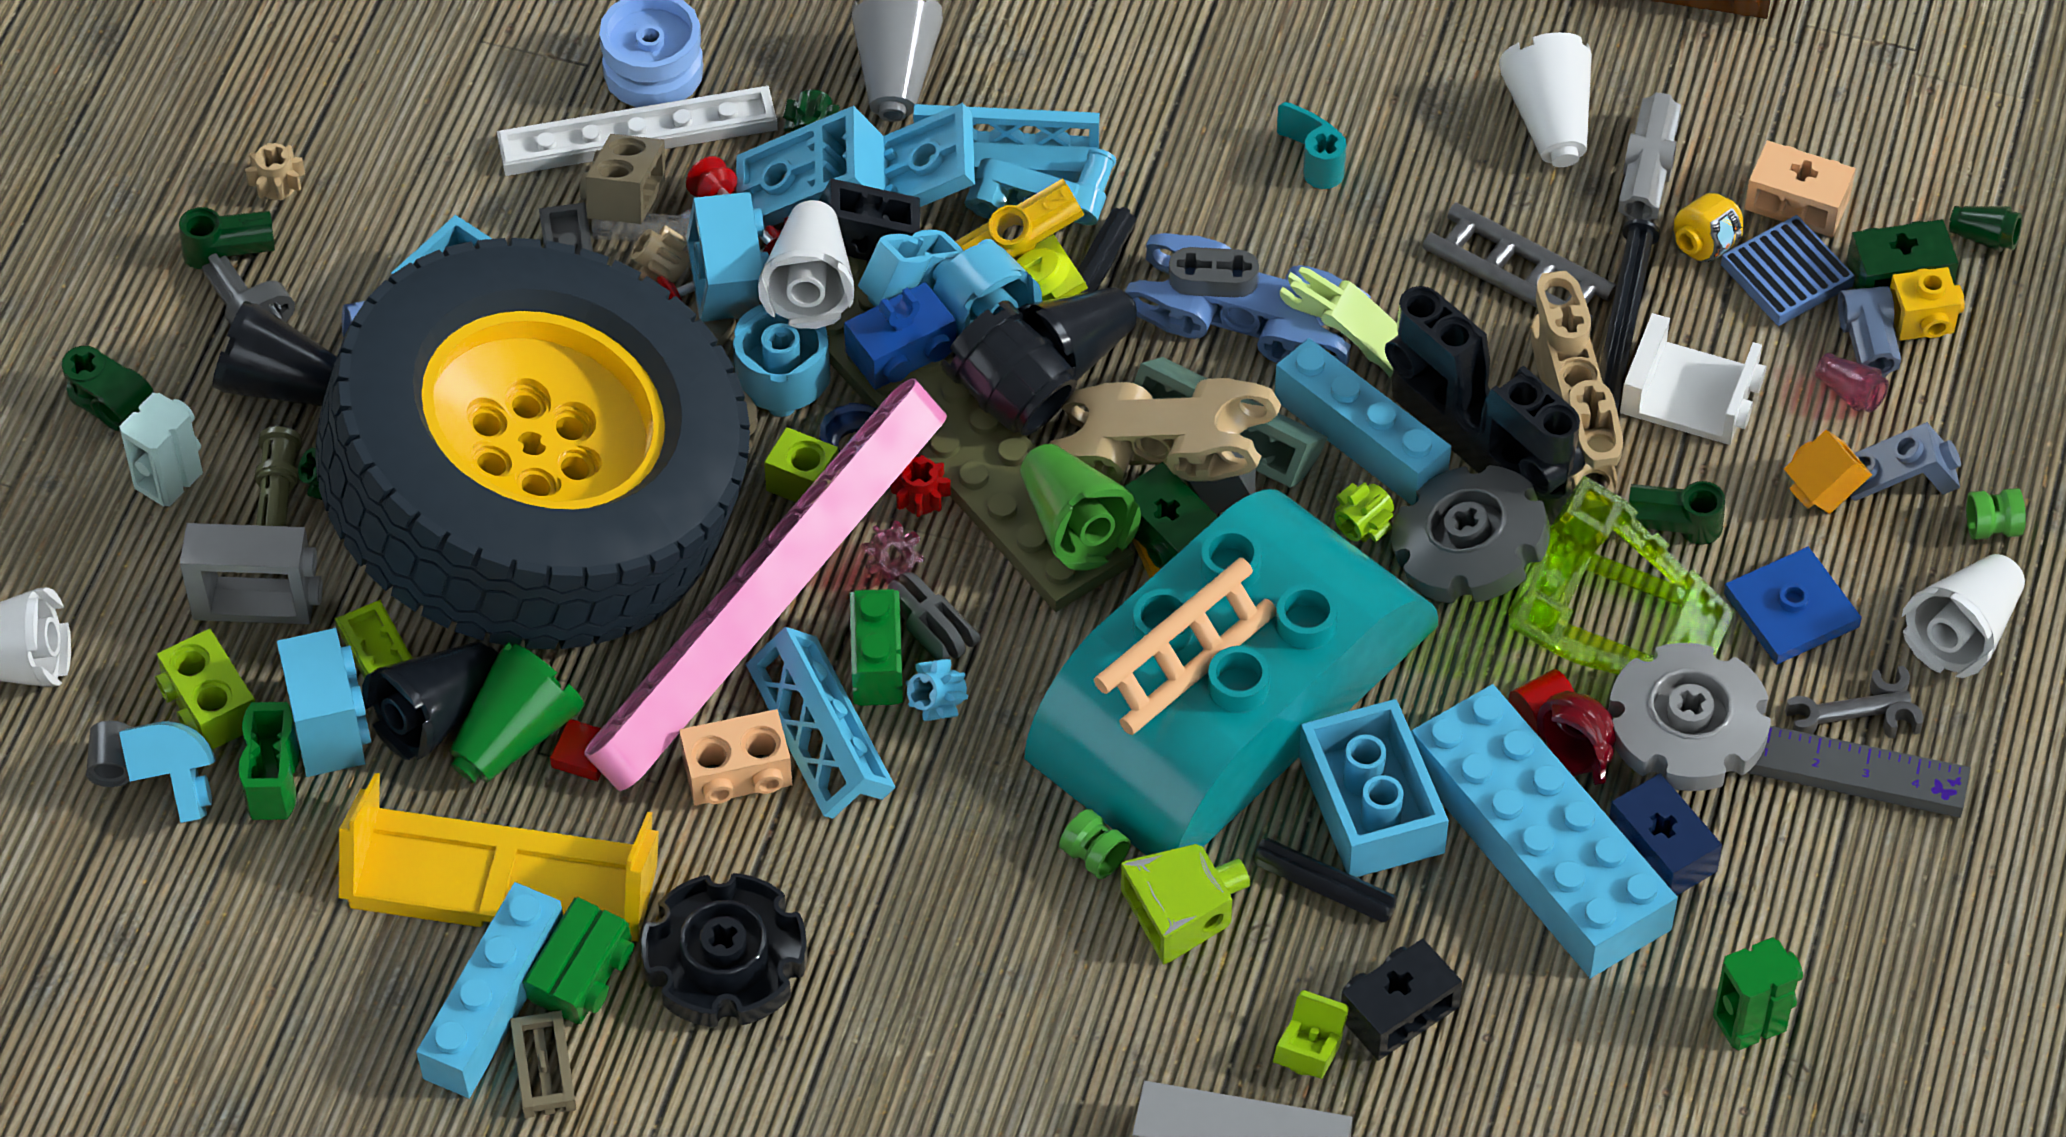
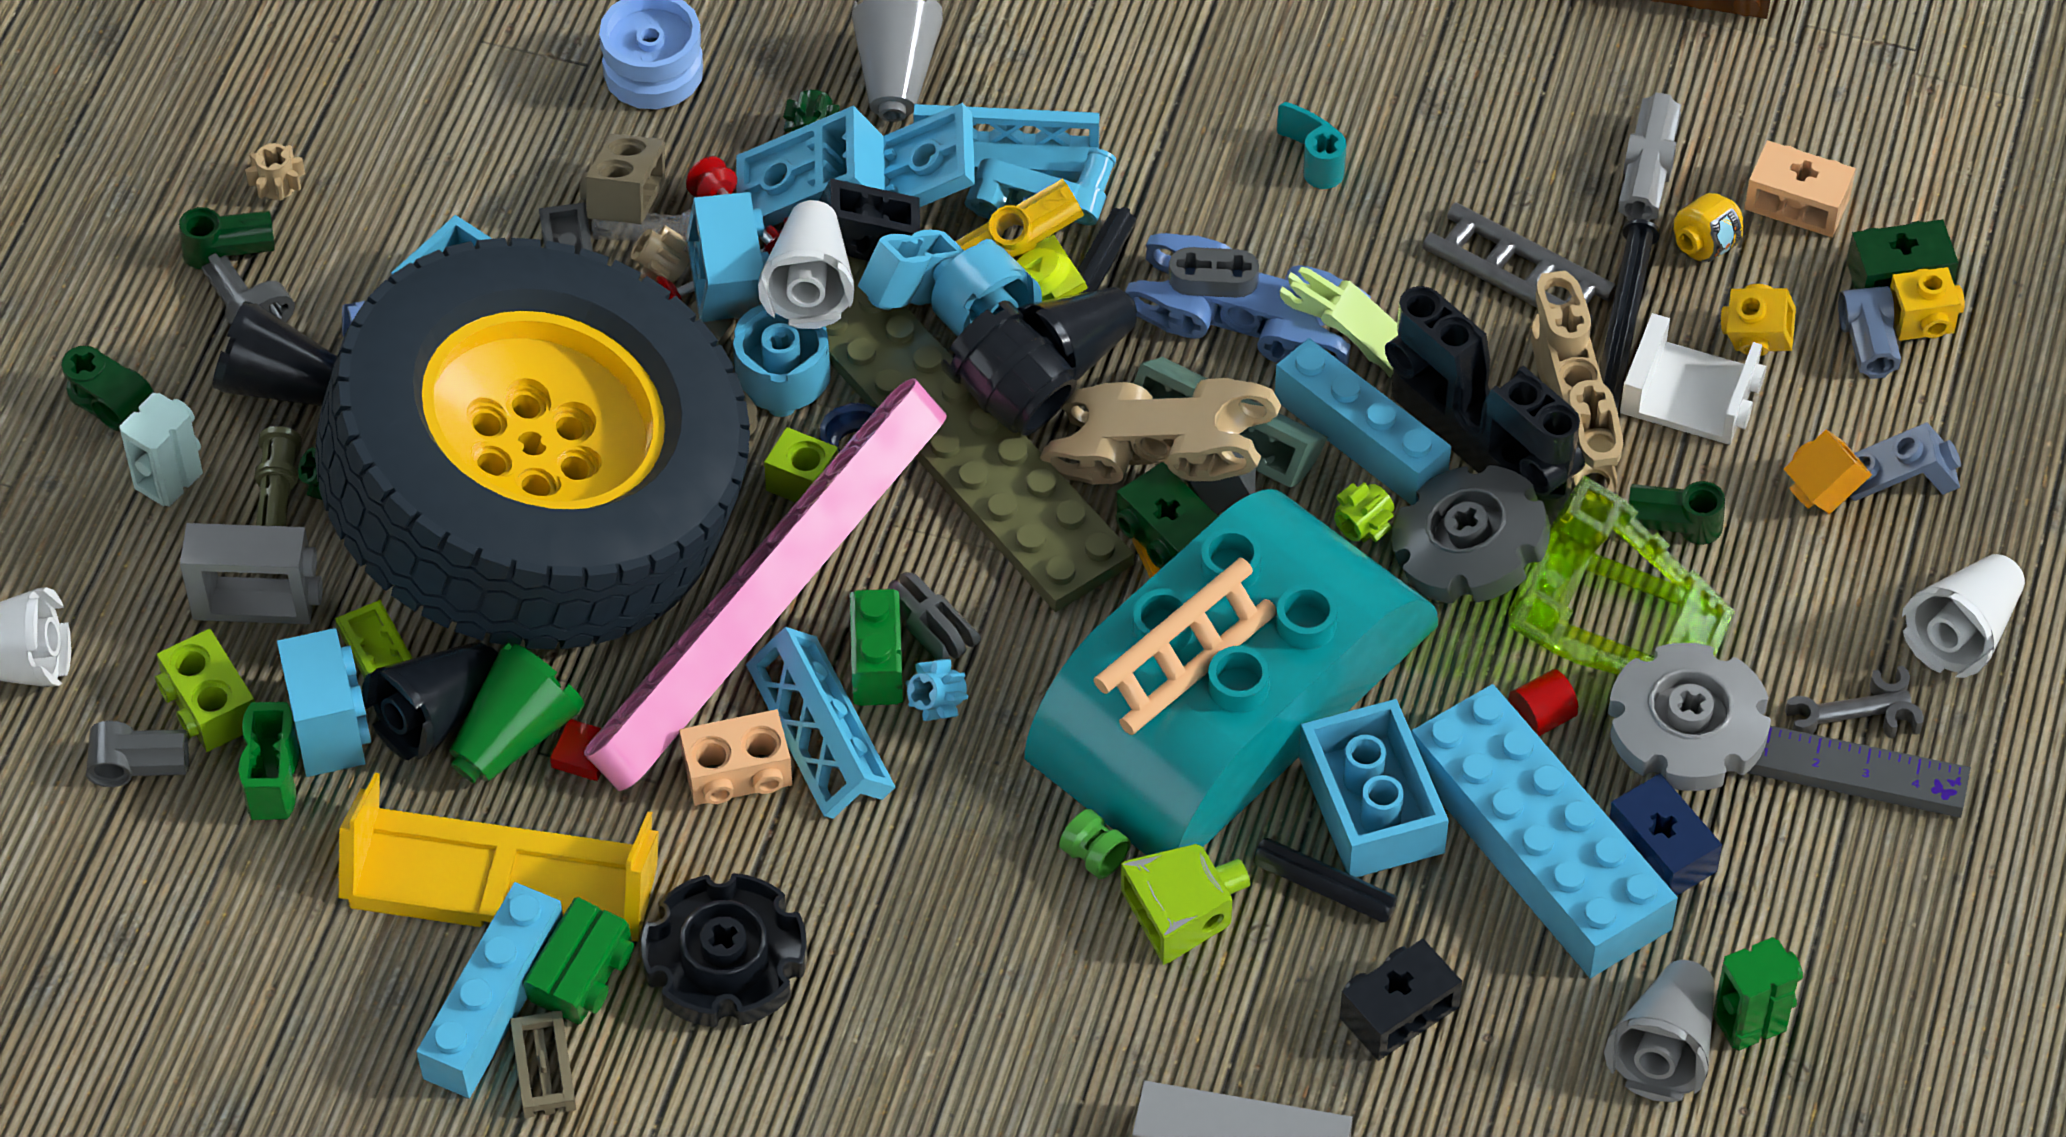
(175, 750): medium azure brick -> none
(676, 122): white tile -> none
(881, 559): clear pink gear -> none
(900, 335): blue brick -> none
(921, 486): red gear -> none
(1078, 507): bright green cone -> none
(1312, 1035): lime bracket -> none
(1552, 93): white cone -> none
(1578, 733): dark red hat -> none
(1666, 1035): none -> light grey cone
(1761, 317): none -> yellow brick
(1787, 270): tile -> none
(1792, 605): blue plate -> none
(1854, 382): clear pink cone -> none
(1987, 225): dark green cone -> none
(1995, 513): bright green wheel -> none

